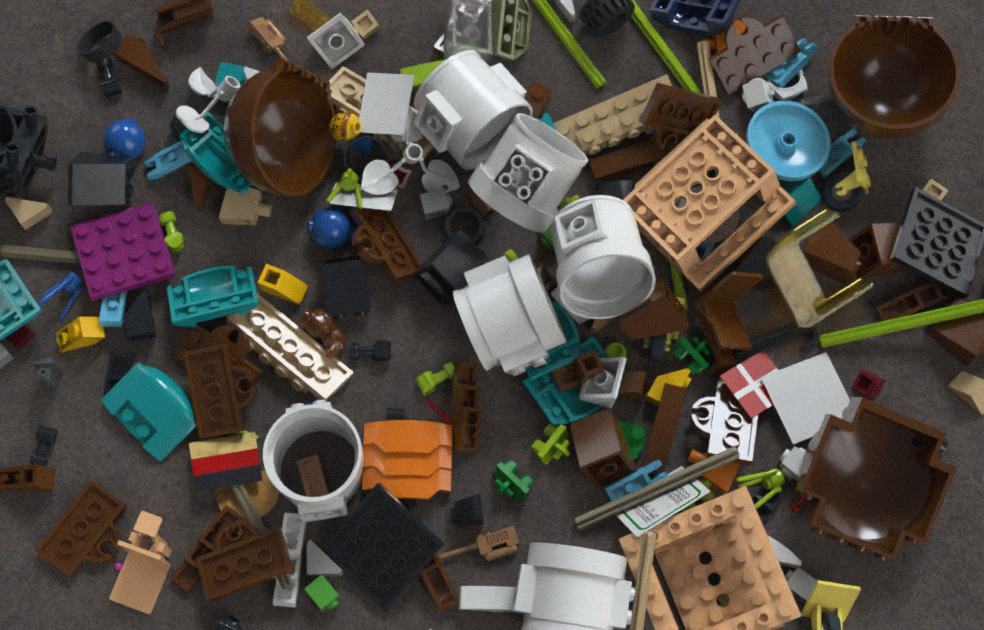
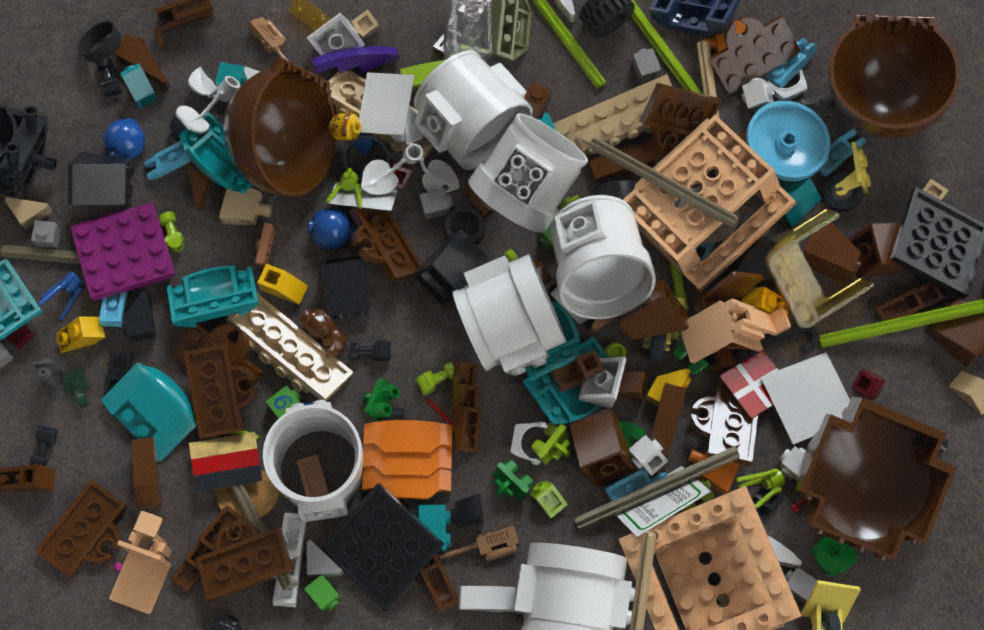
(46, 235): none -> light grey brick
(76, 384): none -> clear green plate
(138, 85): none -> teal slope
(146, 473): none -> reddish brown slope
(264, 245): none -> nougat plate
(283, 400): none -> bright green brick
(364, 57): none -> dark purple slope
(378, 401): none -> green hips
(436, 519): none -> teal slope
(519, 431): none -> white helmet
(548, 498): none -> lime bracket
(646, 65): none -> light grey brick
(648, 455): none -> white brick
(664, 182): none -> dark tan axle
(730, 323): none -> light nougat piece
(764, 300): none -> yellow slope
(834, 556): none -> green piece

